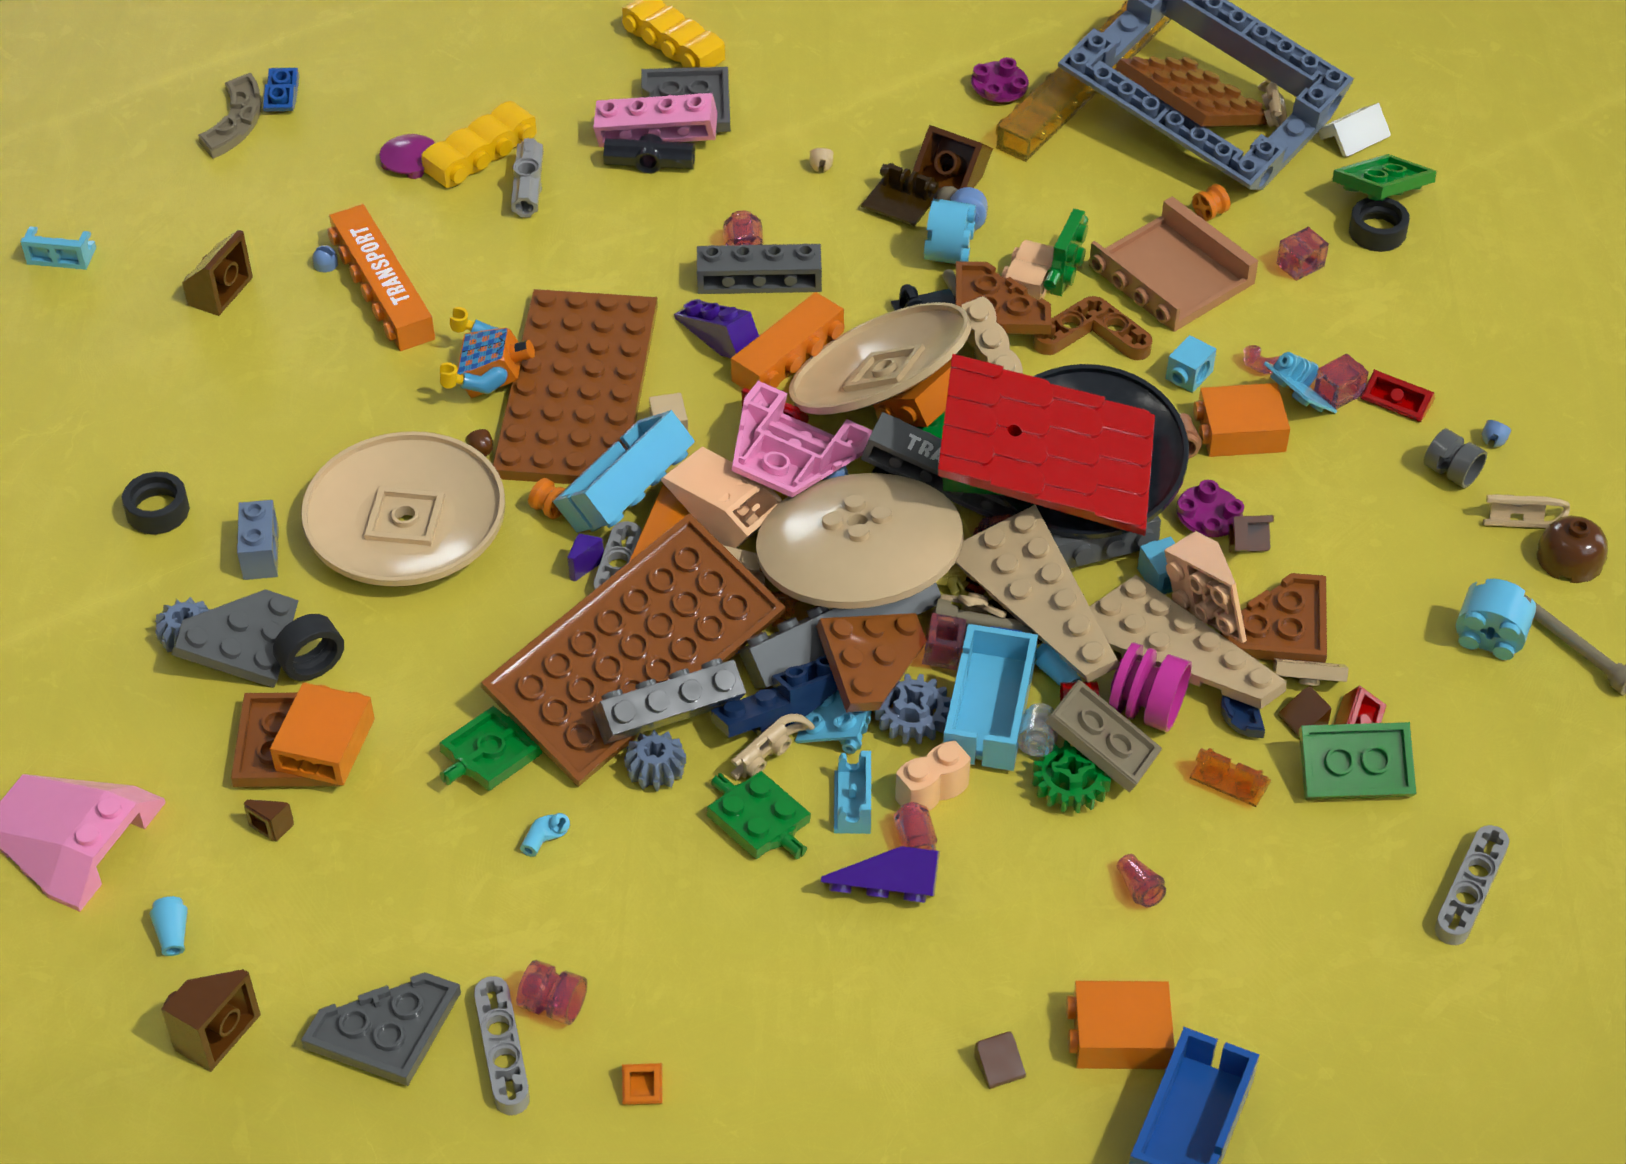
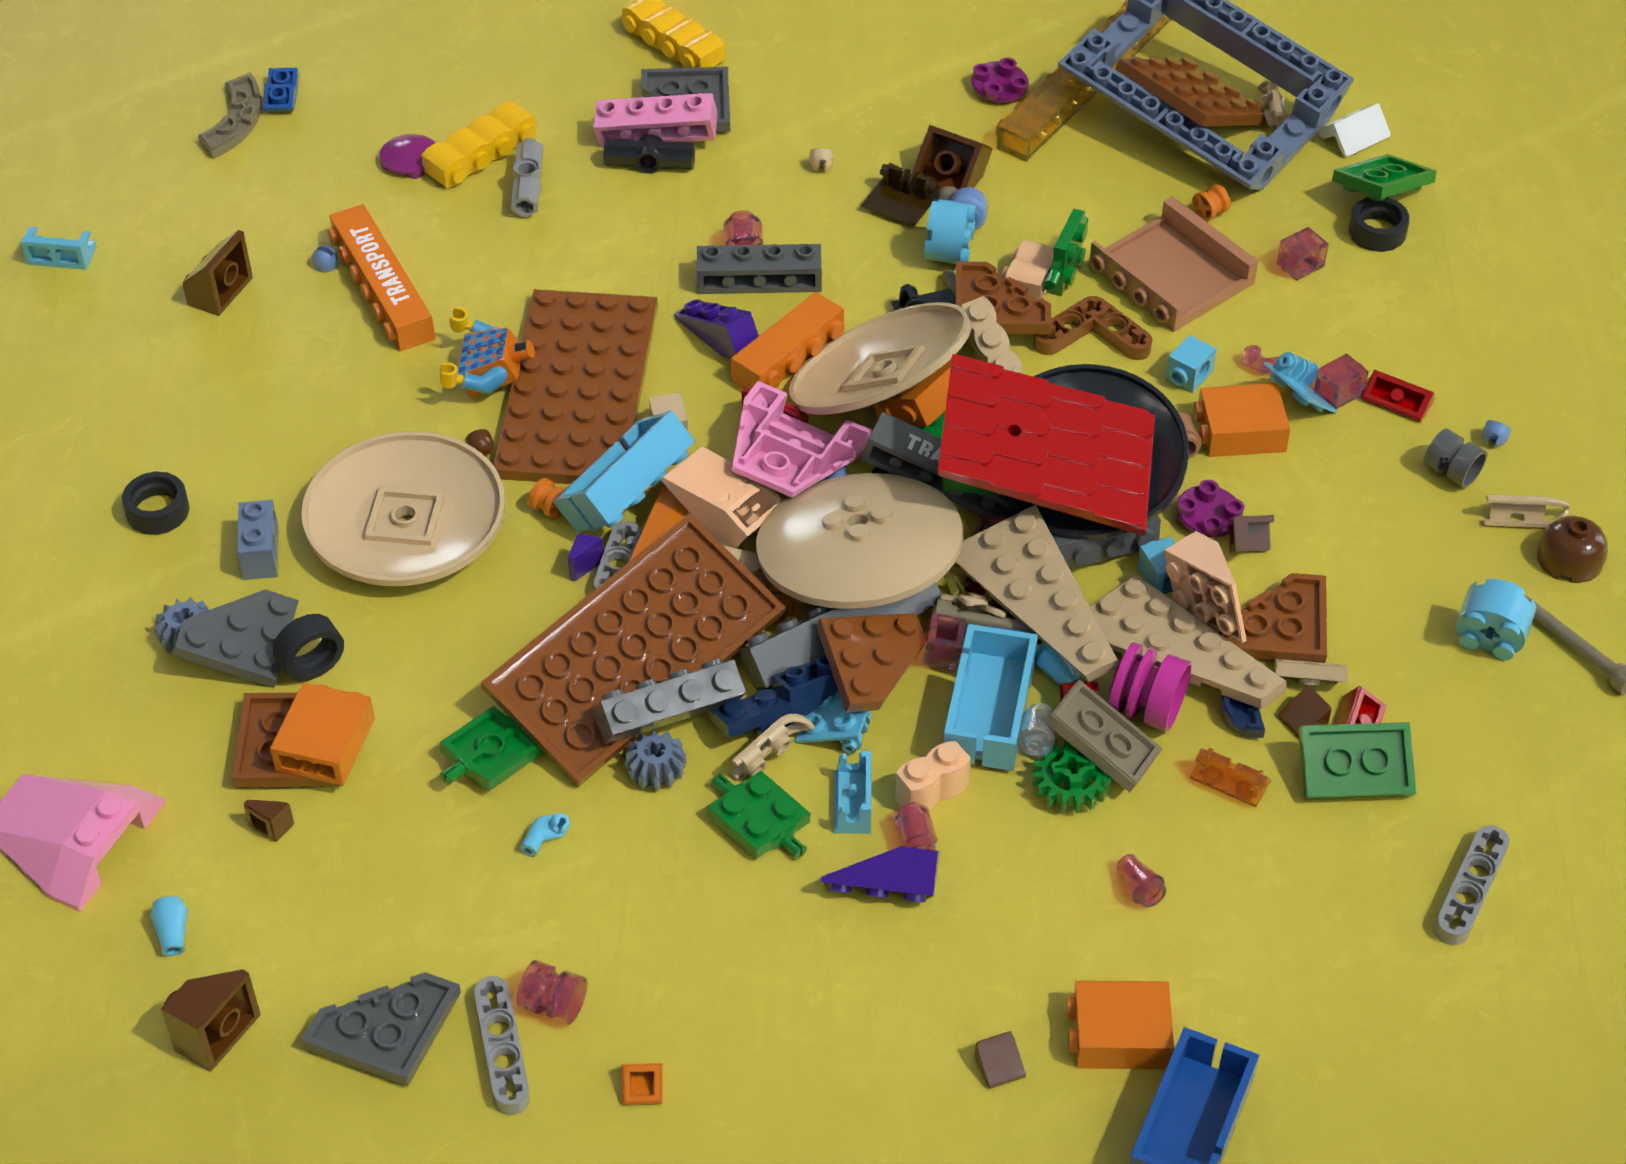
(913, 709): sand blue gear -> none

